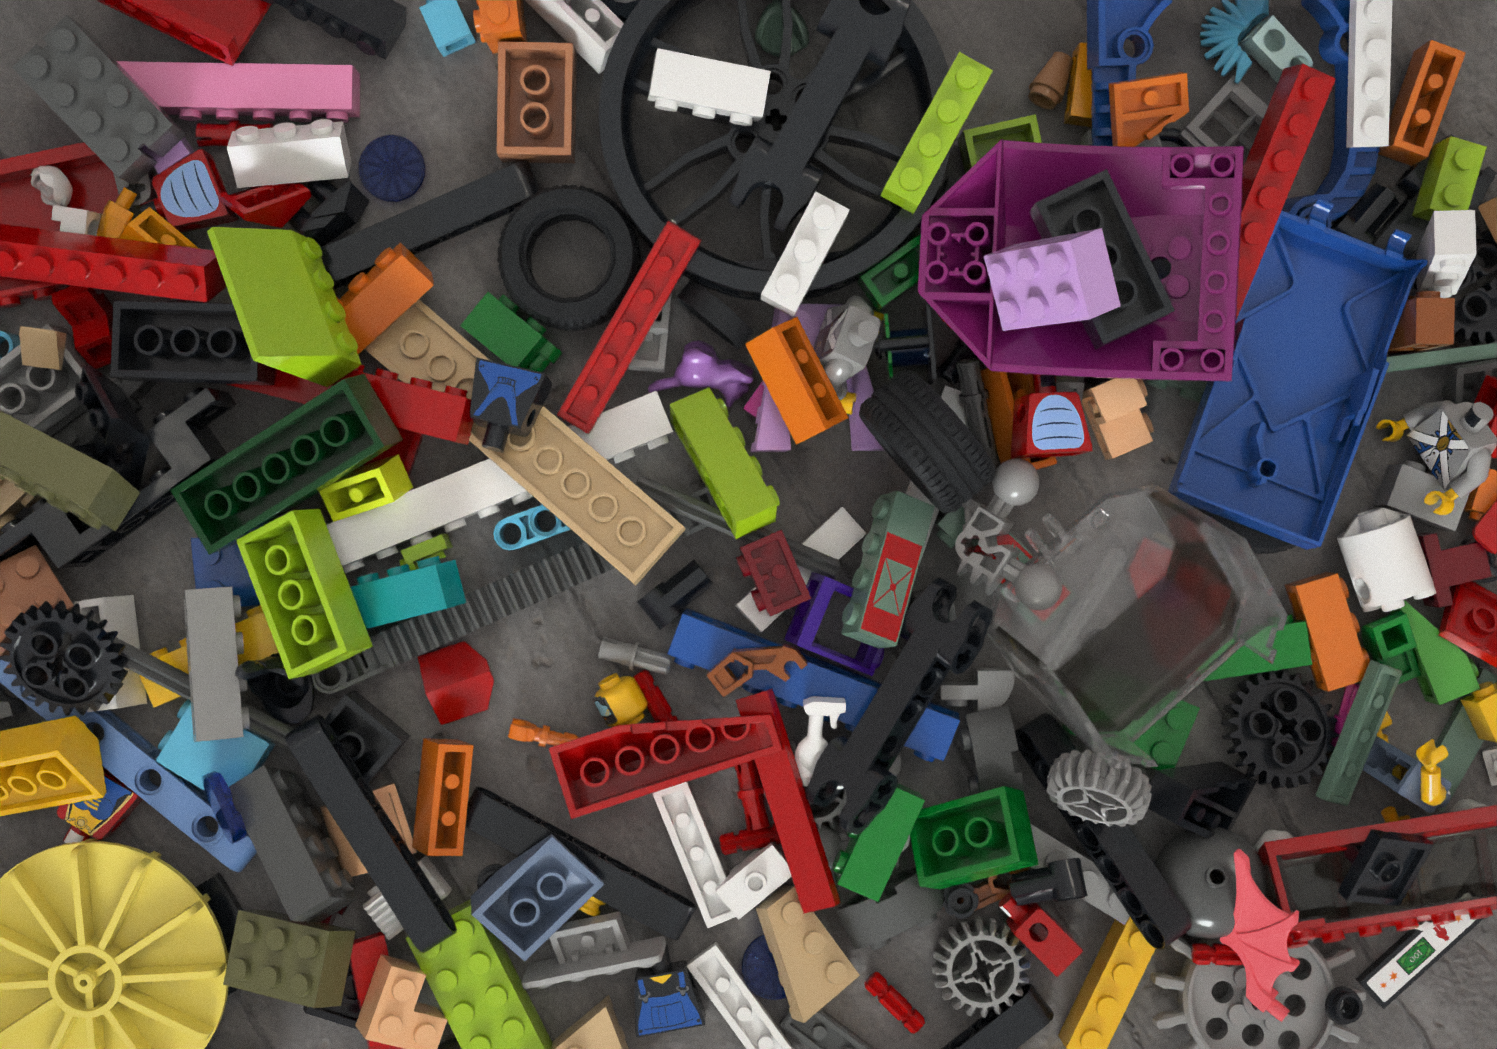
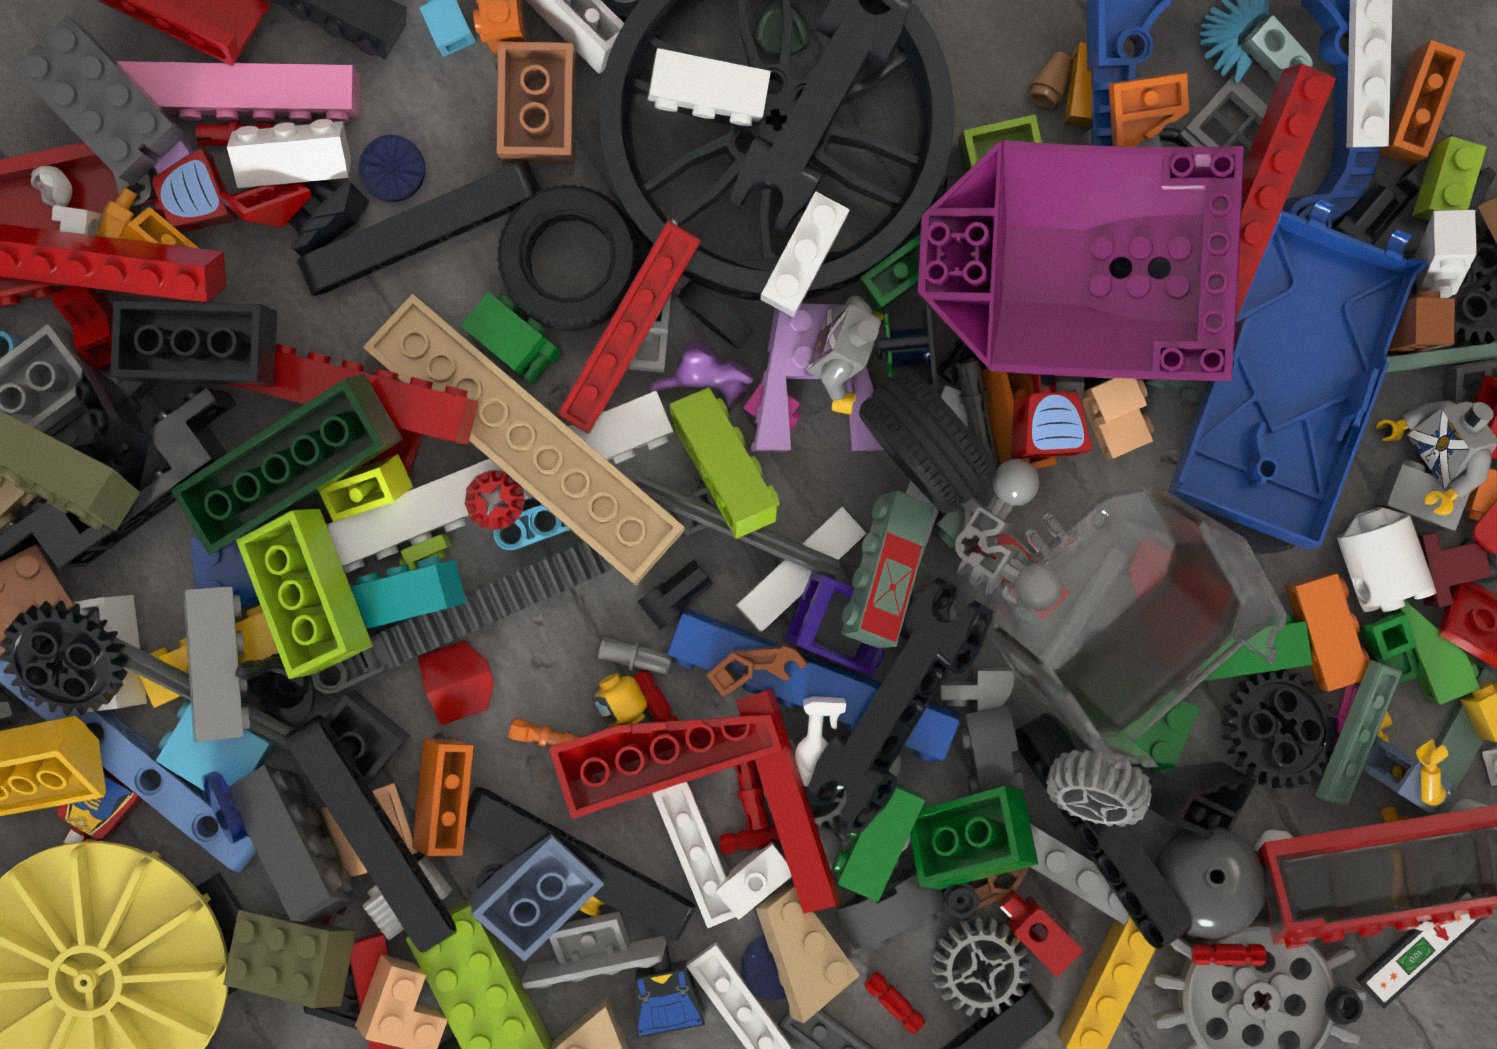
(42, 347): tan slope -> none
(286, 302): lime slope -> none
(384, 293): orange brick -> none
(500, 516): none -> red gear
(506, 401): black torso -> none
(773, 573): dark red bracket -> none
(796, 380): orange brick -> none
(936, 132): lime brick -> none
(1052, 280): lavender brick -> none
(1058, 882): black piece -> none
(1098, 205): black brick -> none
(1260, 939): coral animal -> none
(1384, 867): black hinge -> none

